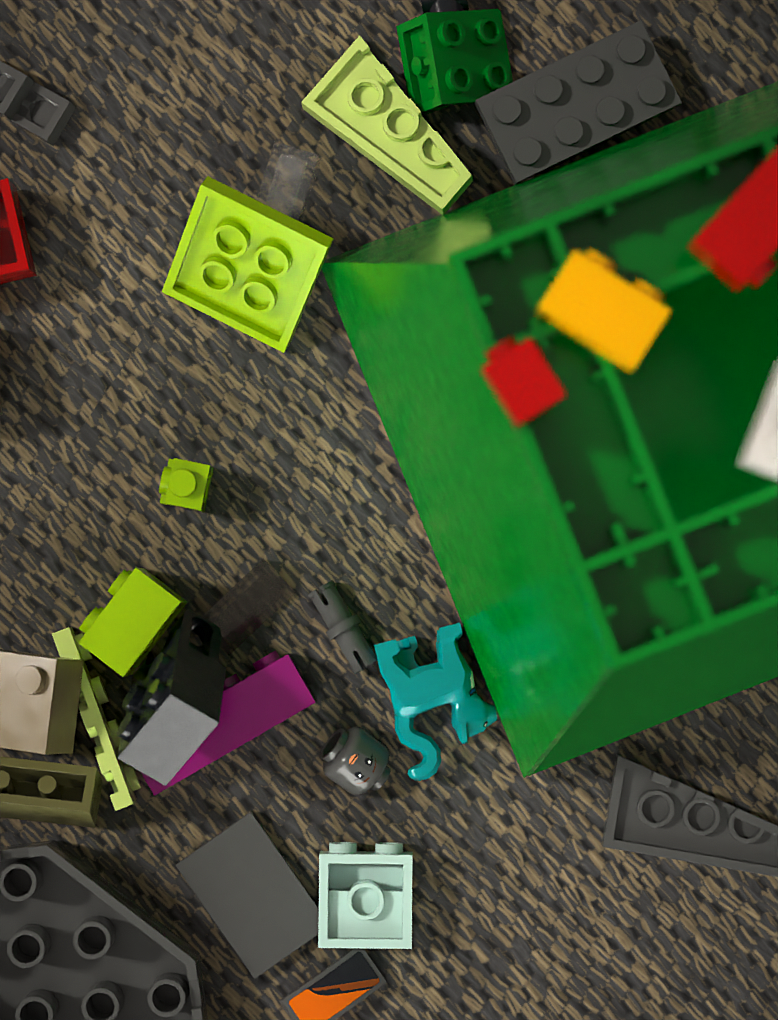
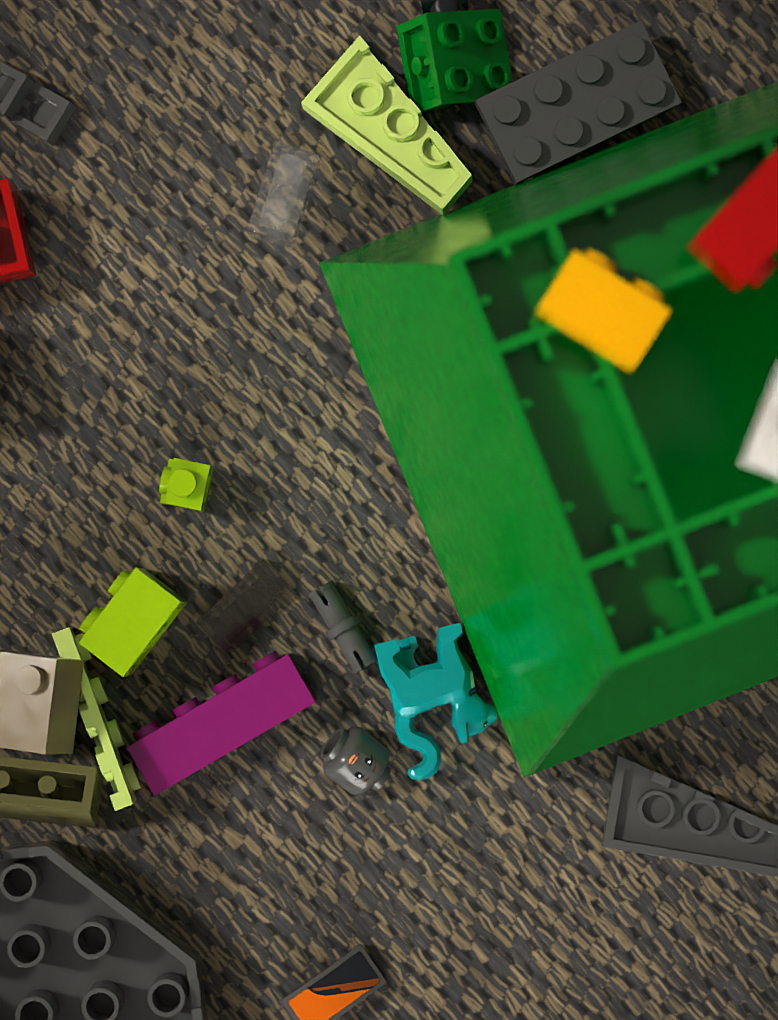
(173, 700): black brick -> none
(246, 264): lime plate -> none
(252, 894): dark grey tile -> none
(365, 897): light aqua plate -> none
(521, 380): red brick -> none

